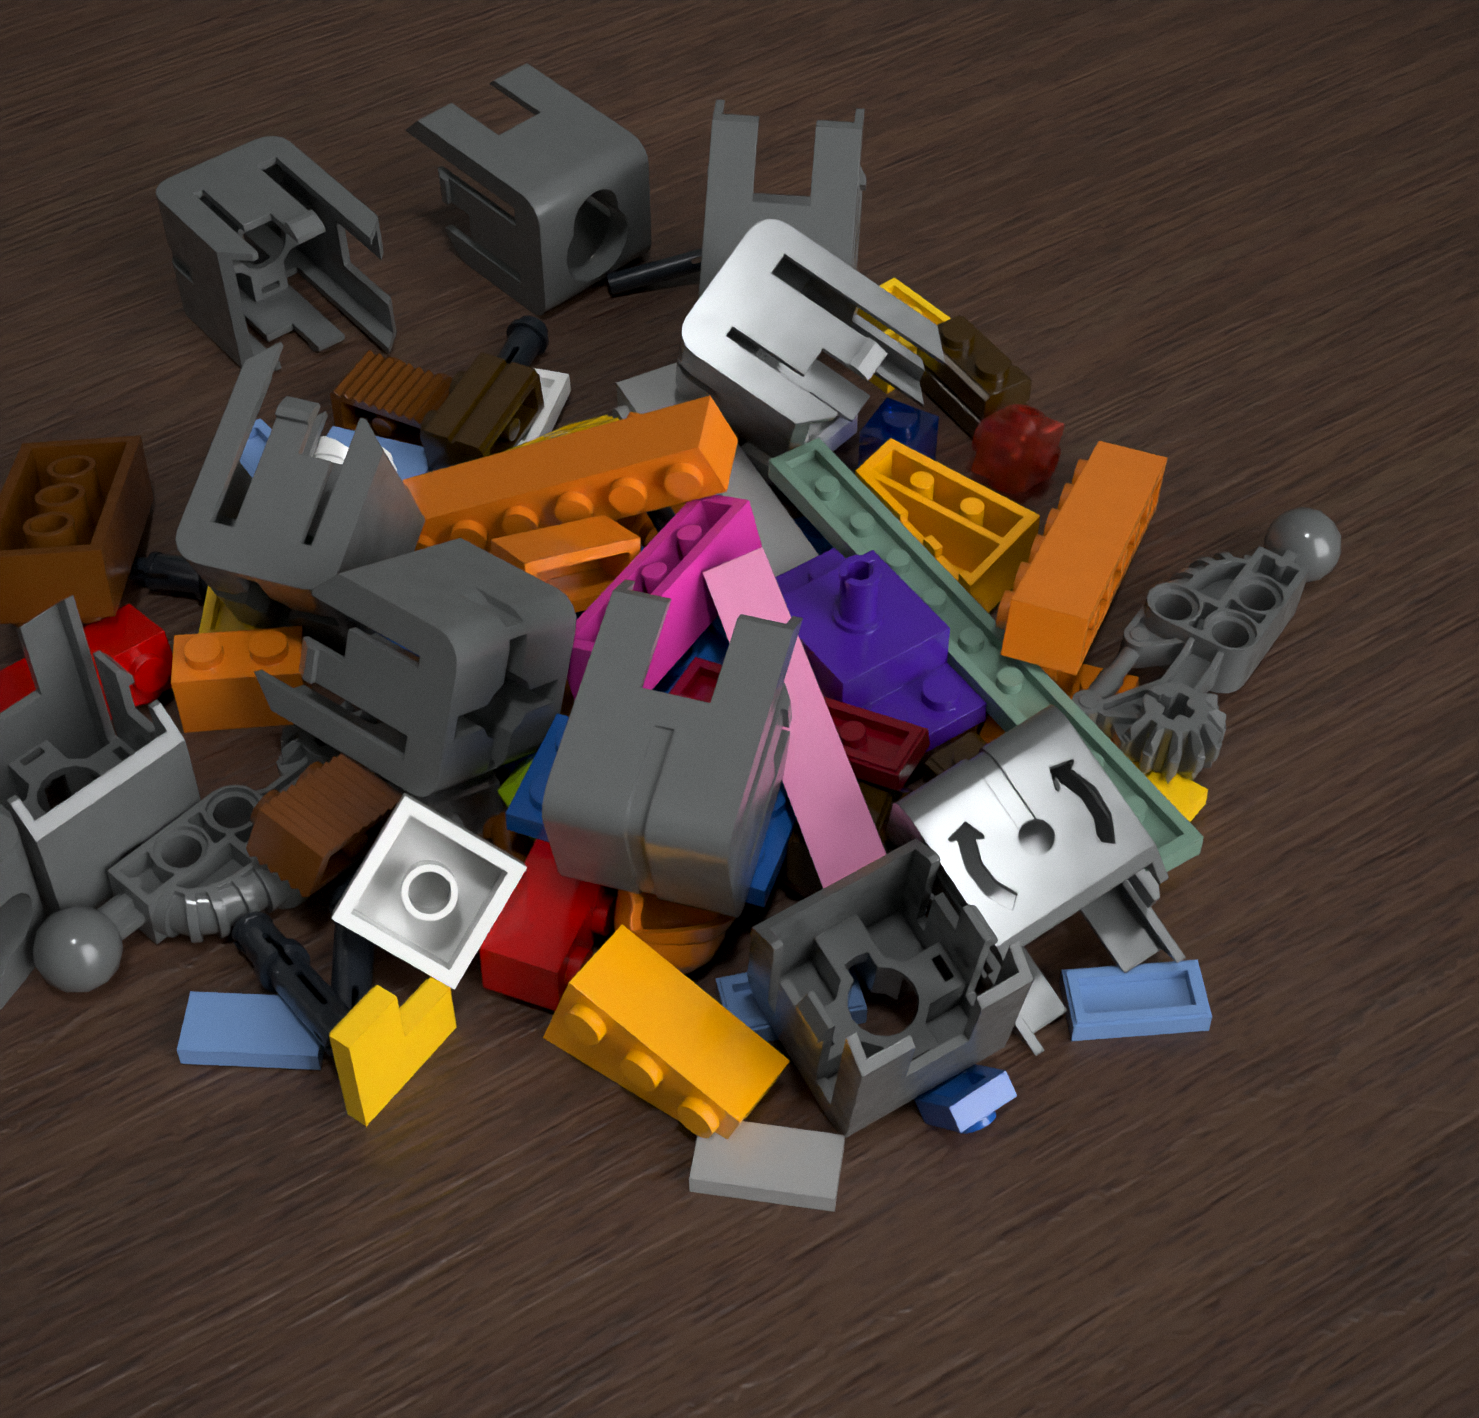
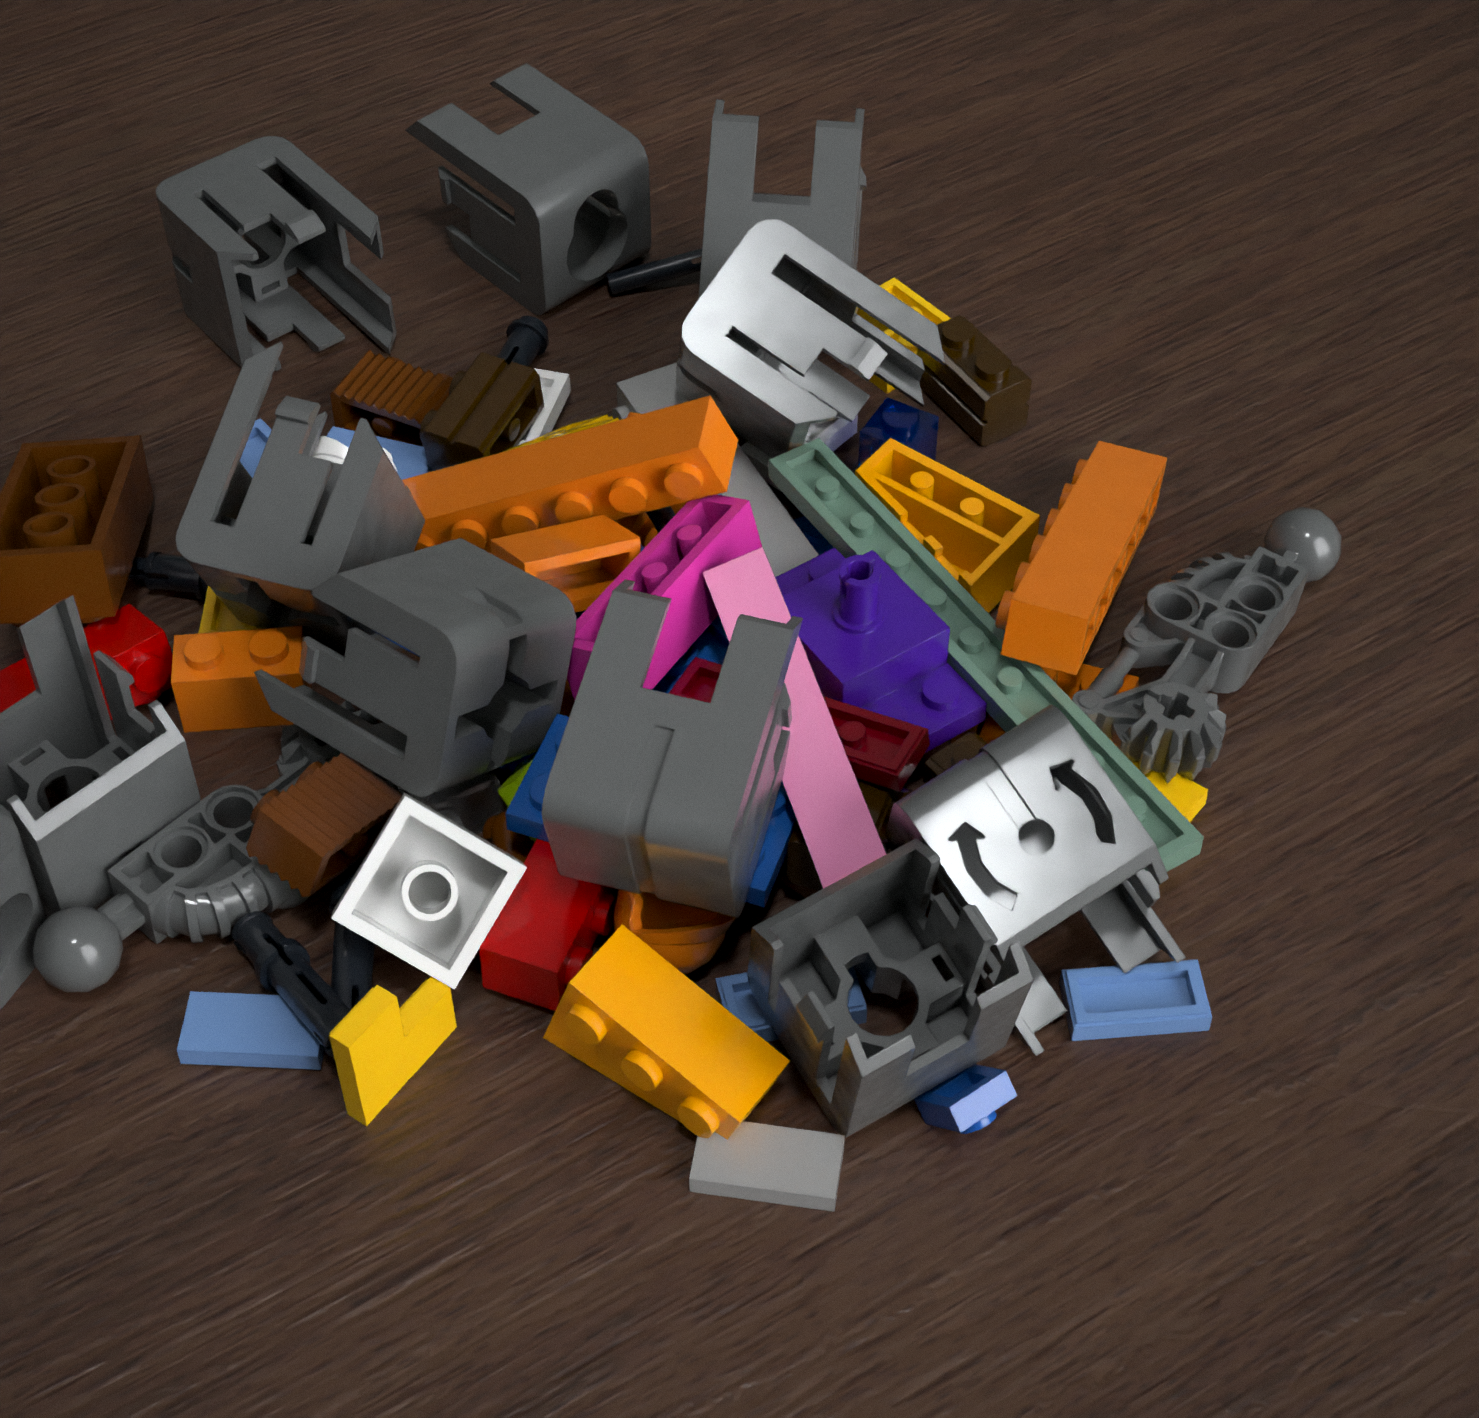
(1017, 448): clear red brick -> none

